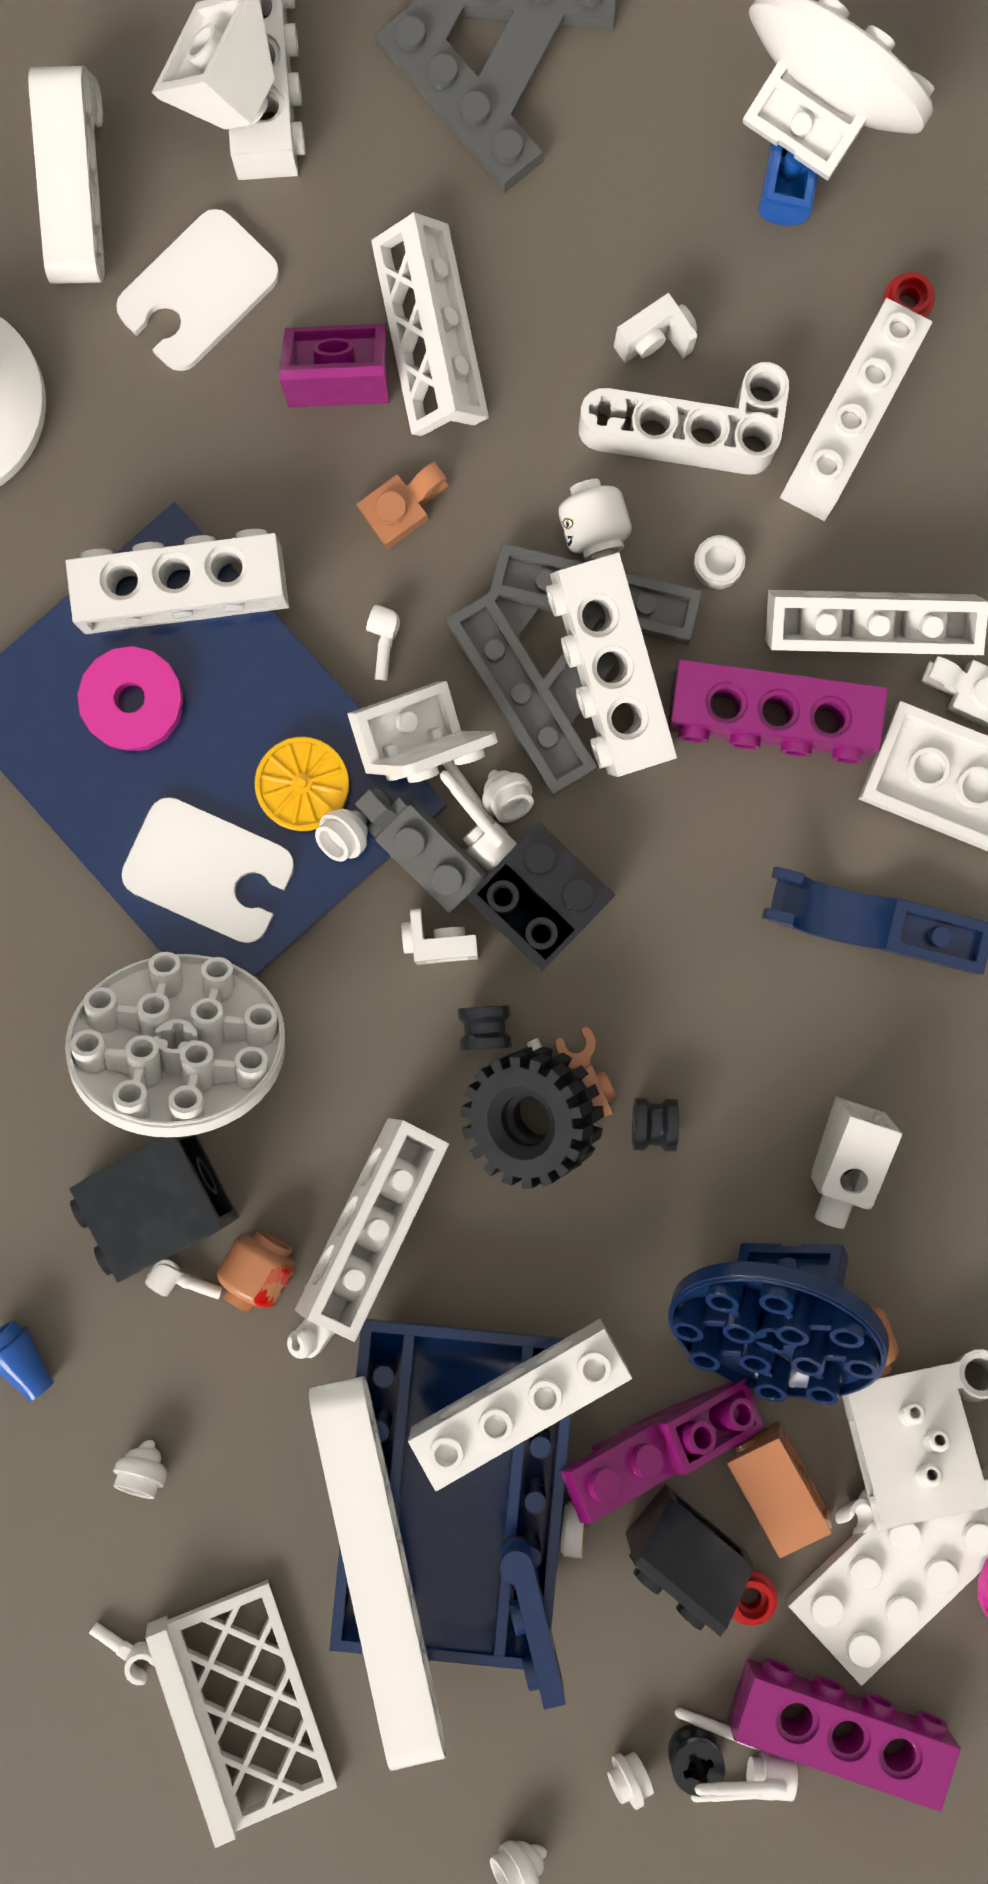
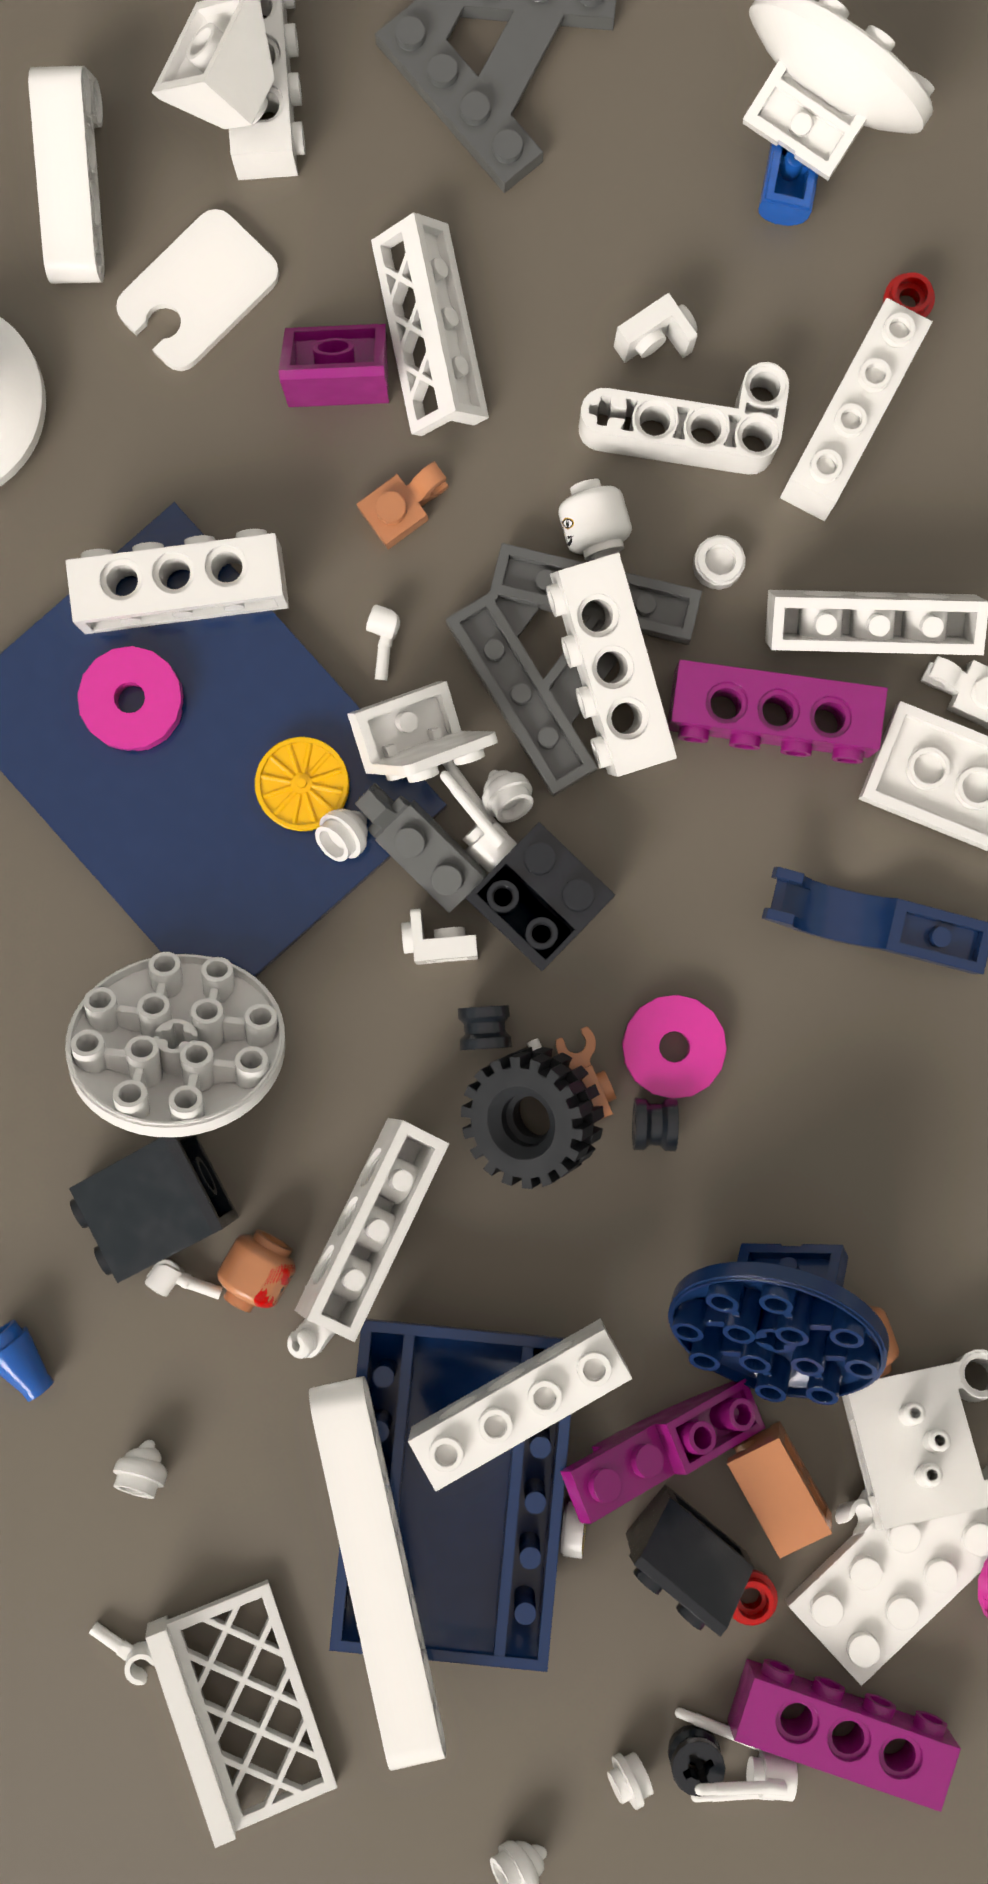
(194, 865): white piece -> none
(531, 1618): dark blue plate -> none
(704, 1040): none -> dark pink tile
(854, 1140): white torso -> none

